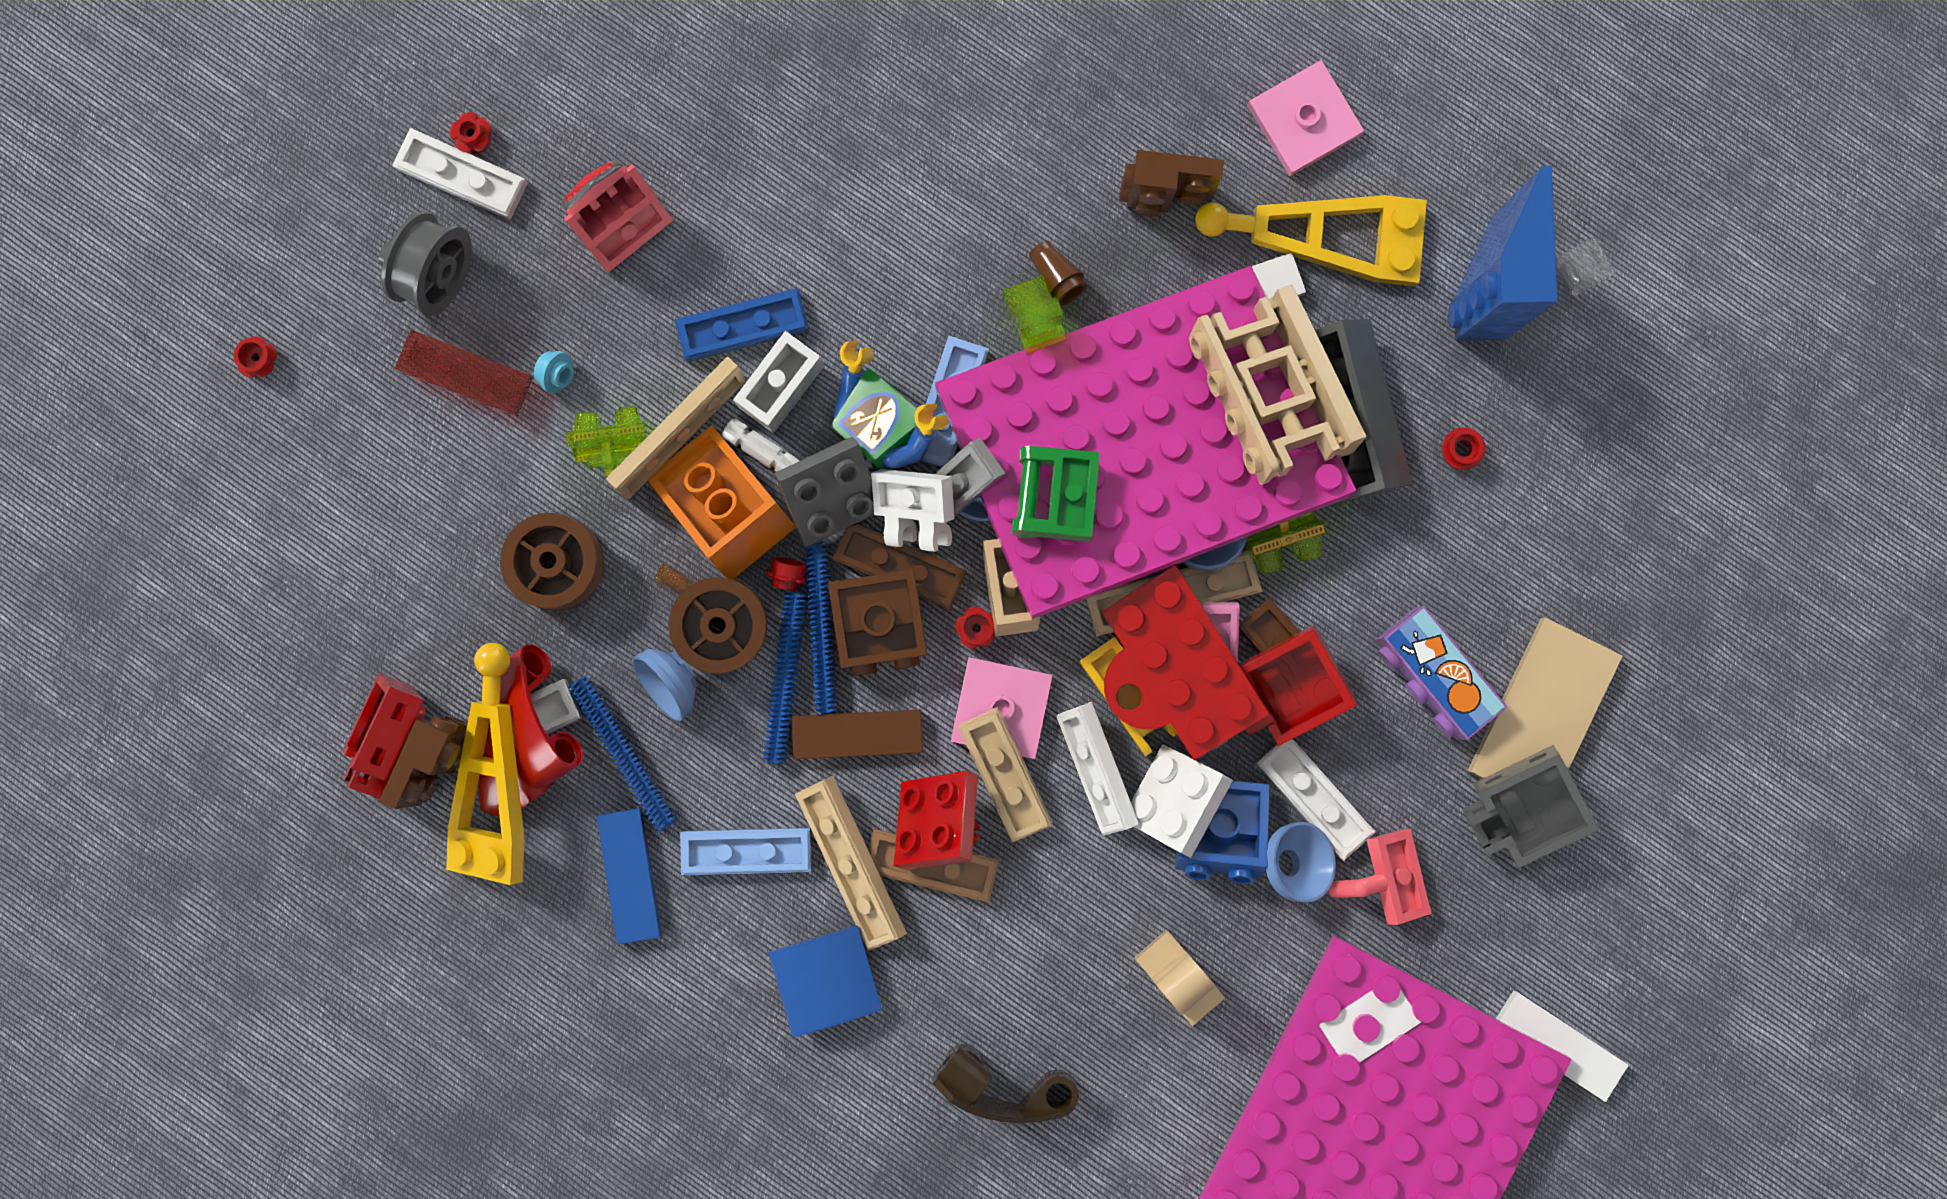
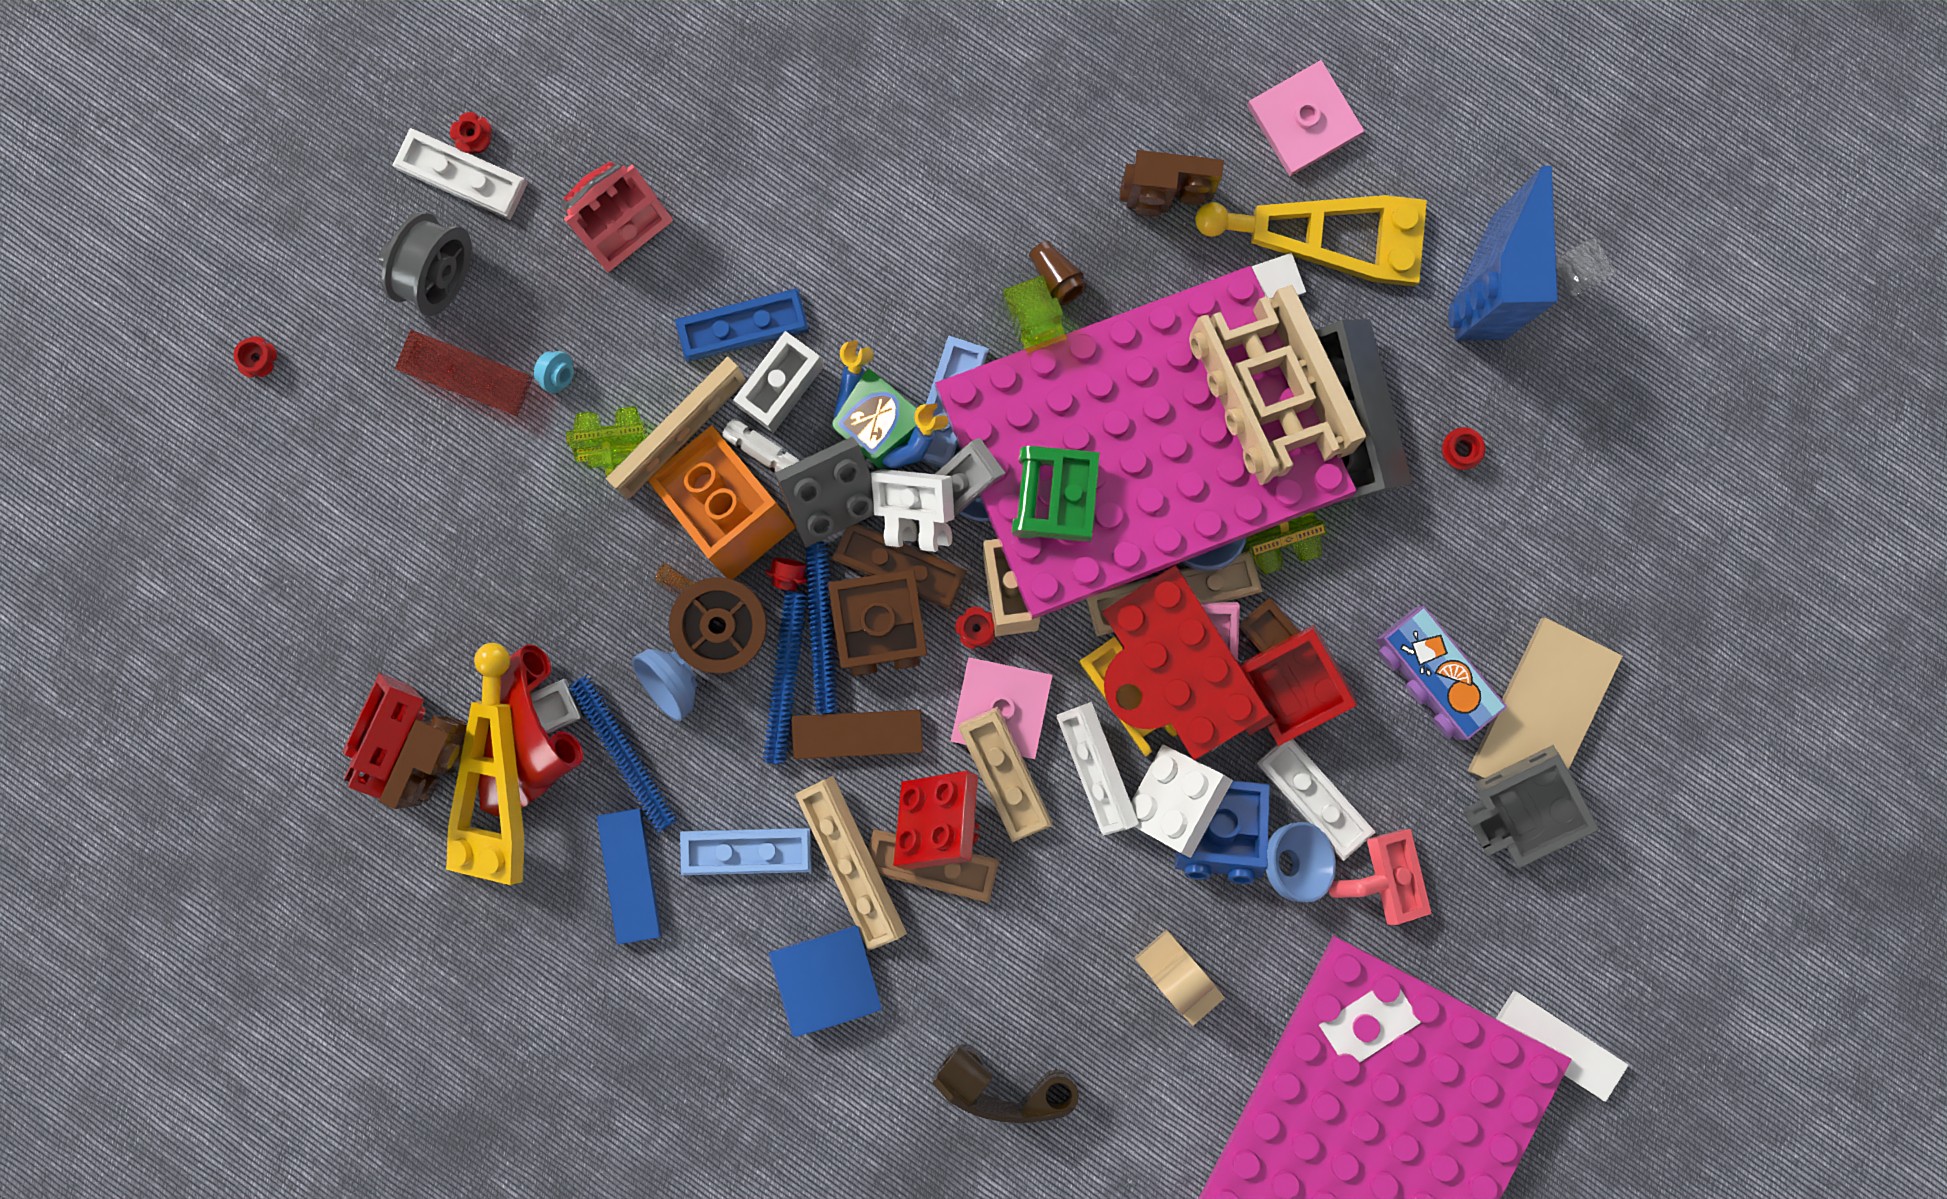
(577, 565): reddish brown wheel -> none

